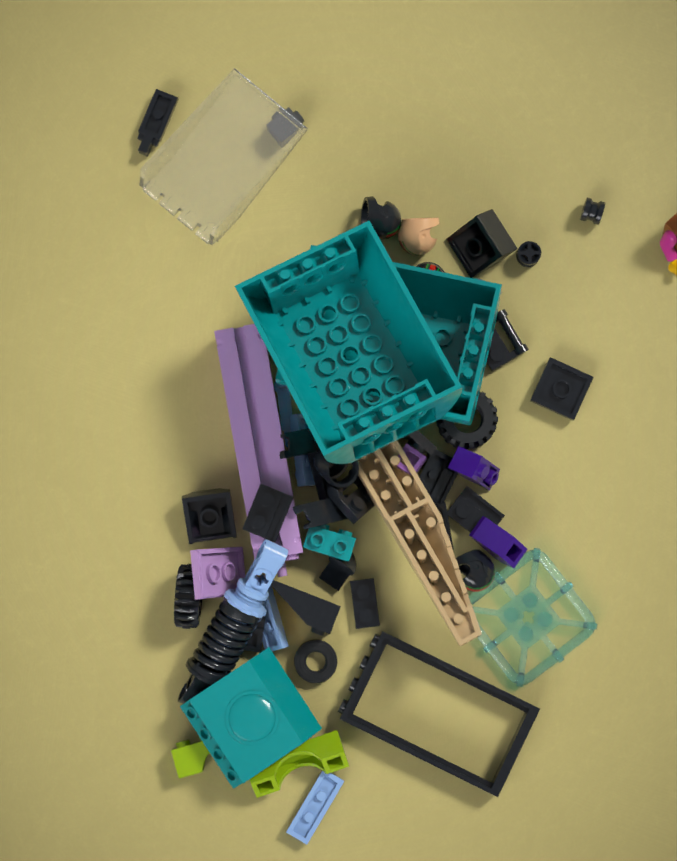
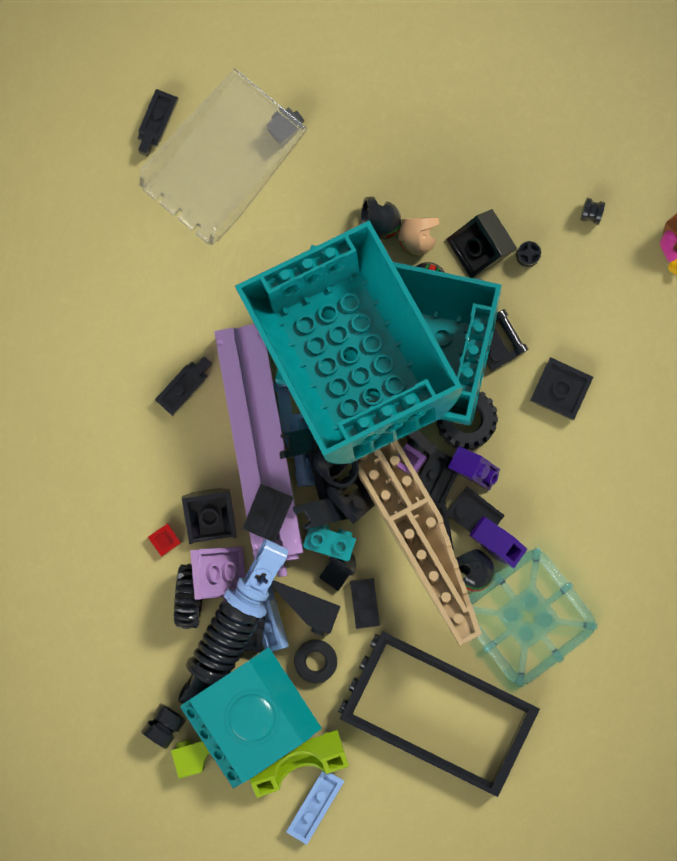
(163, 726): none -> black wheel
(164, 540): none -> red tile
(183, 386): none -> black hinge

